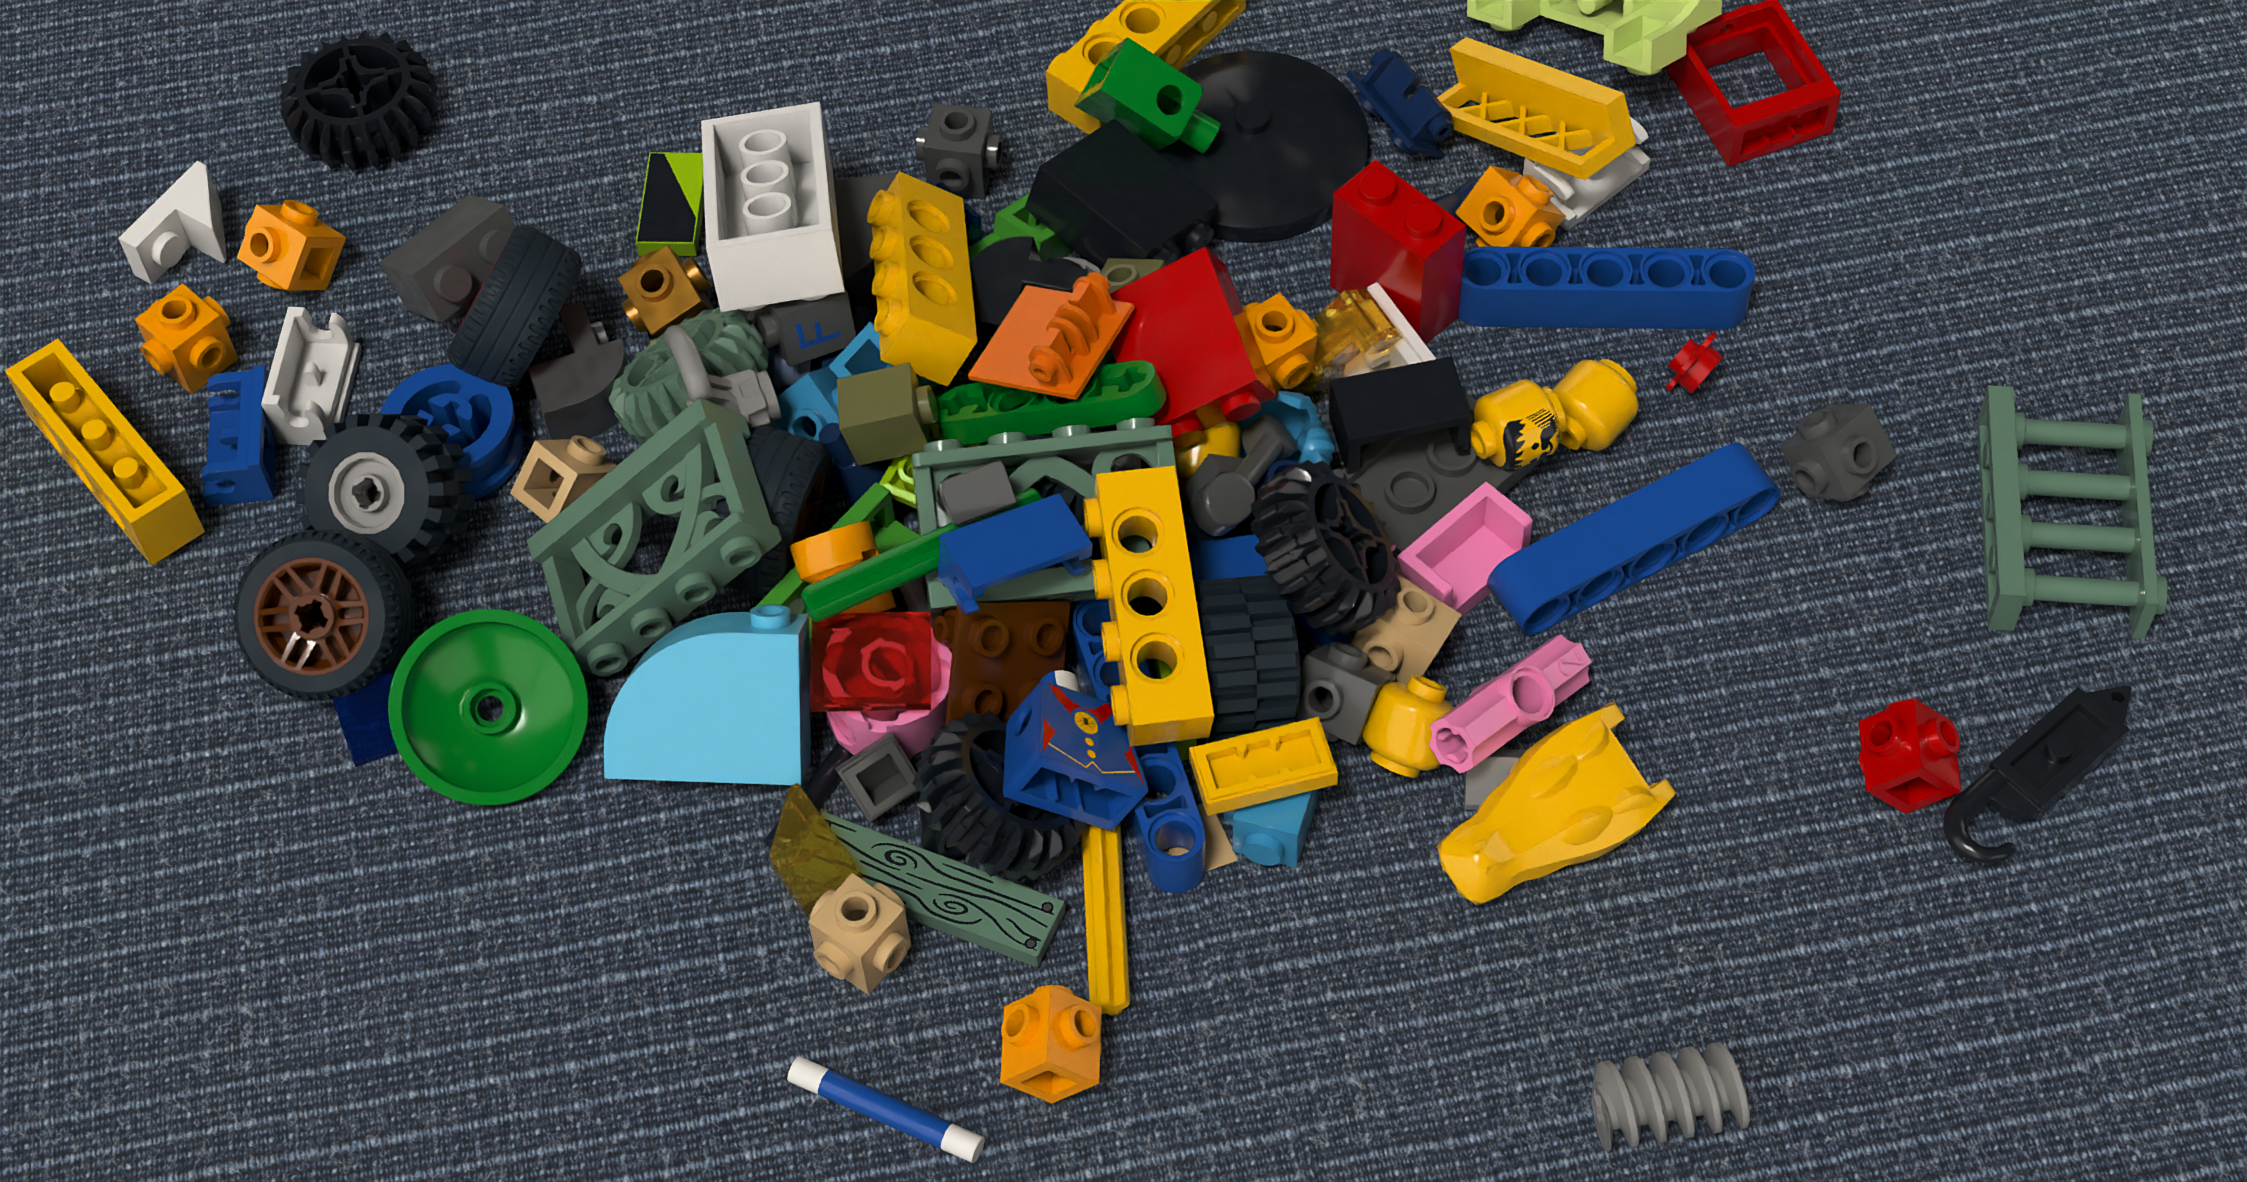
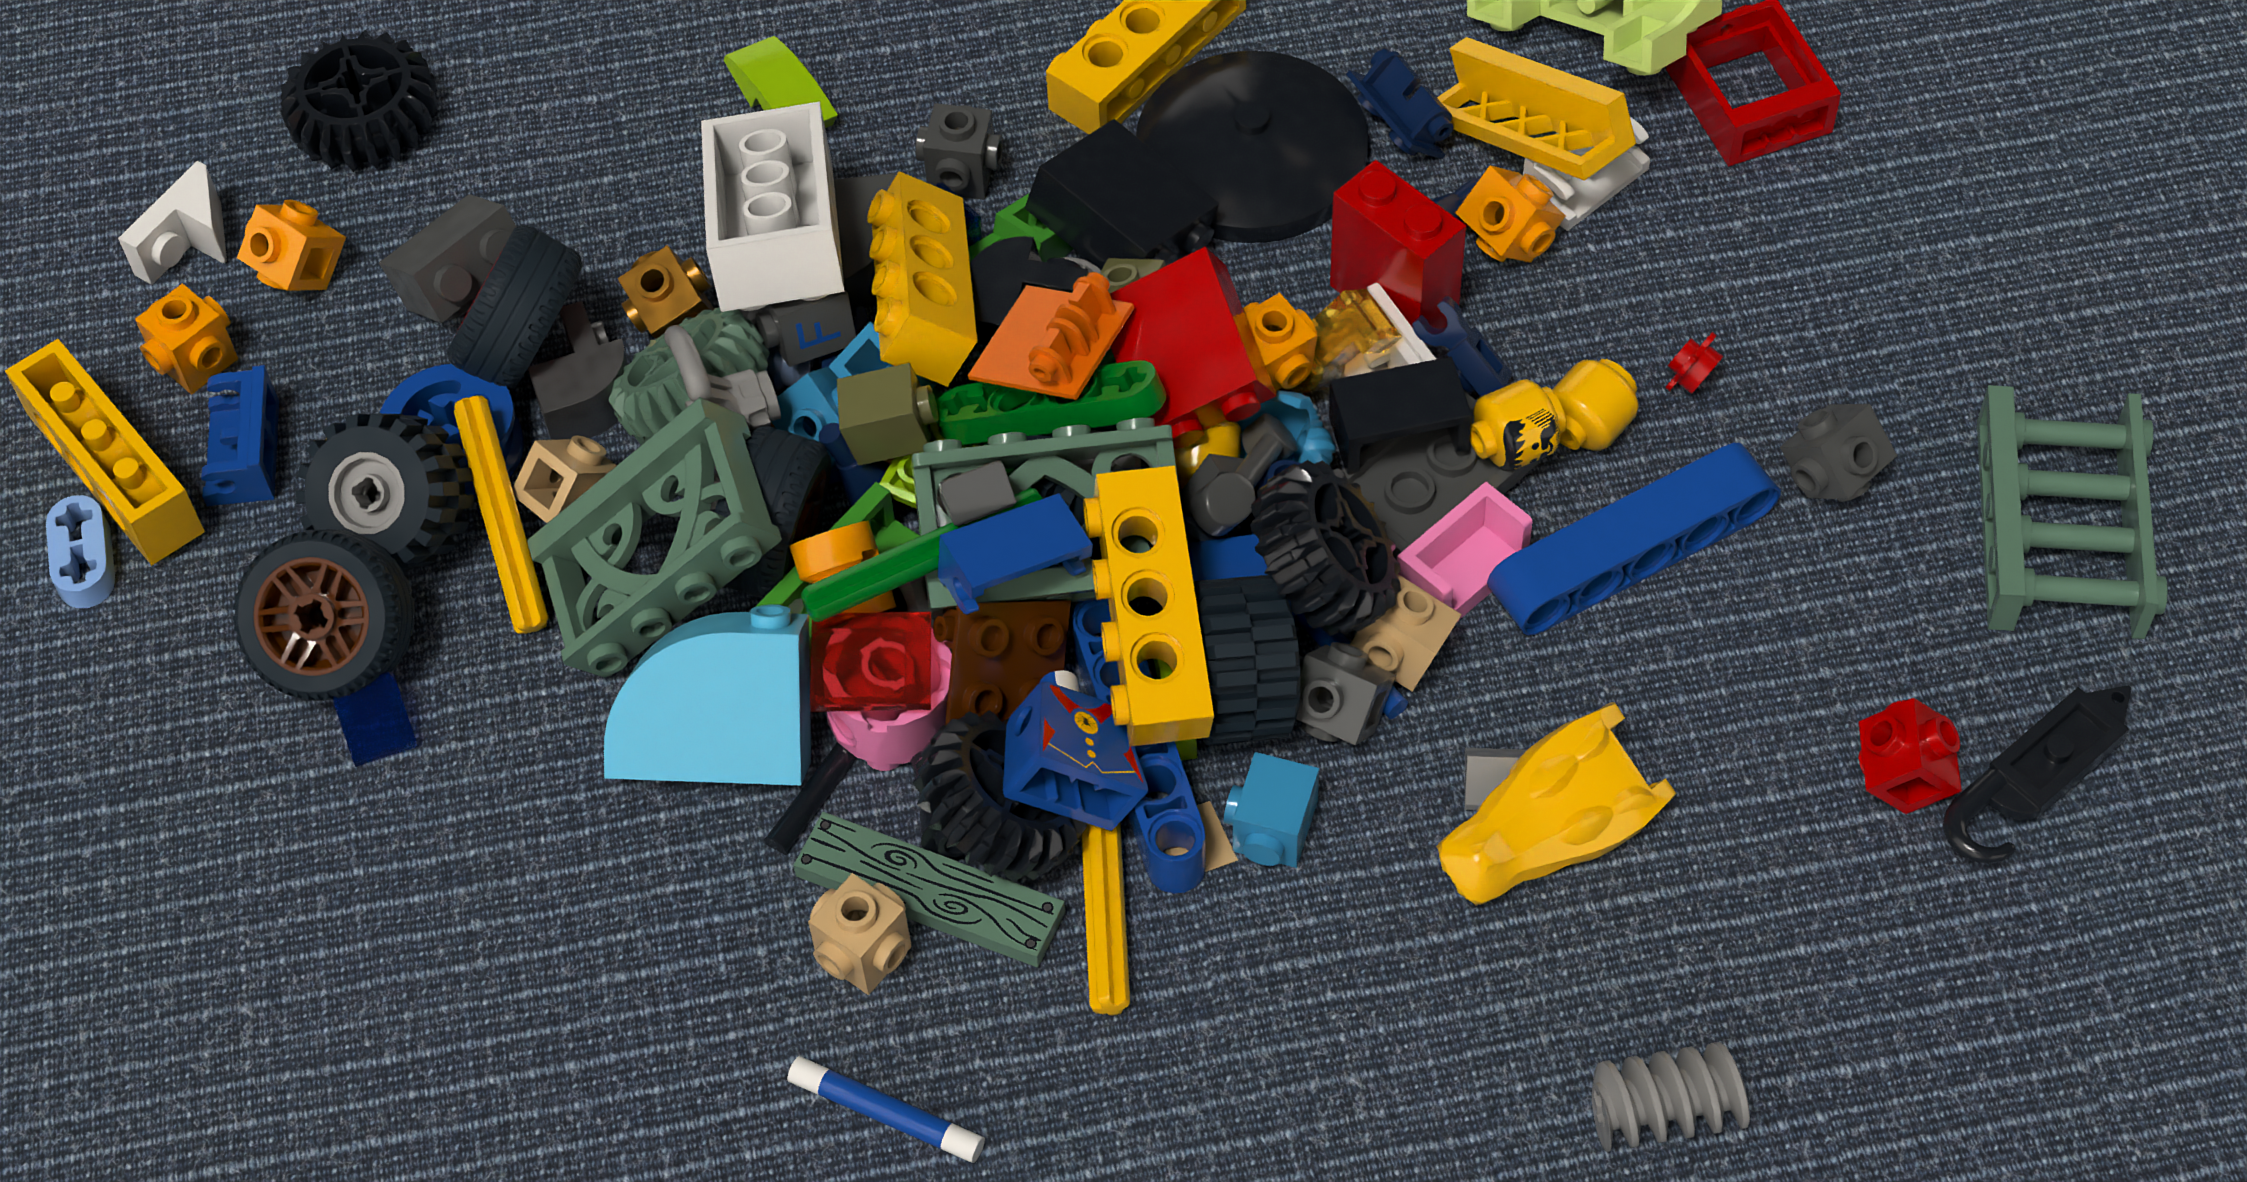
(67, 554): none -> light blue beam
(309, 378): white hinge -> none
(439, 695): green dish -> none
(500, 515): none -> yellow axle
(672, 203): tile -> none
(776, 78): none -> lime slope
(807, 852): clear yellow tile -> none
(878, 777): dark grey slope -> none
(1051, 1044): light orange brick -> none
(1131, 84): green torso -> none
(1263, 766): yellow plate -> none
(1401, 722): yellow head -> none
(1473, 357): none -> dark blue plate
(1509, 703): bright pink piece -> none
(1605, 287): blue beam -> none

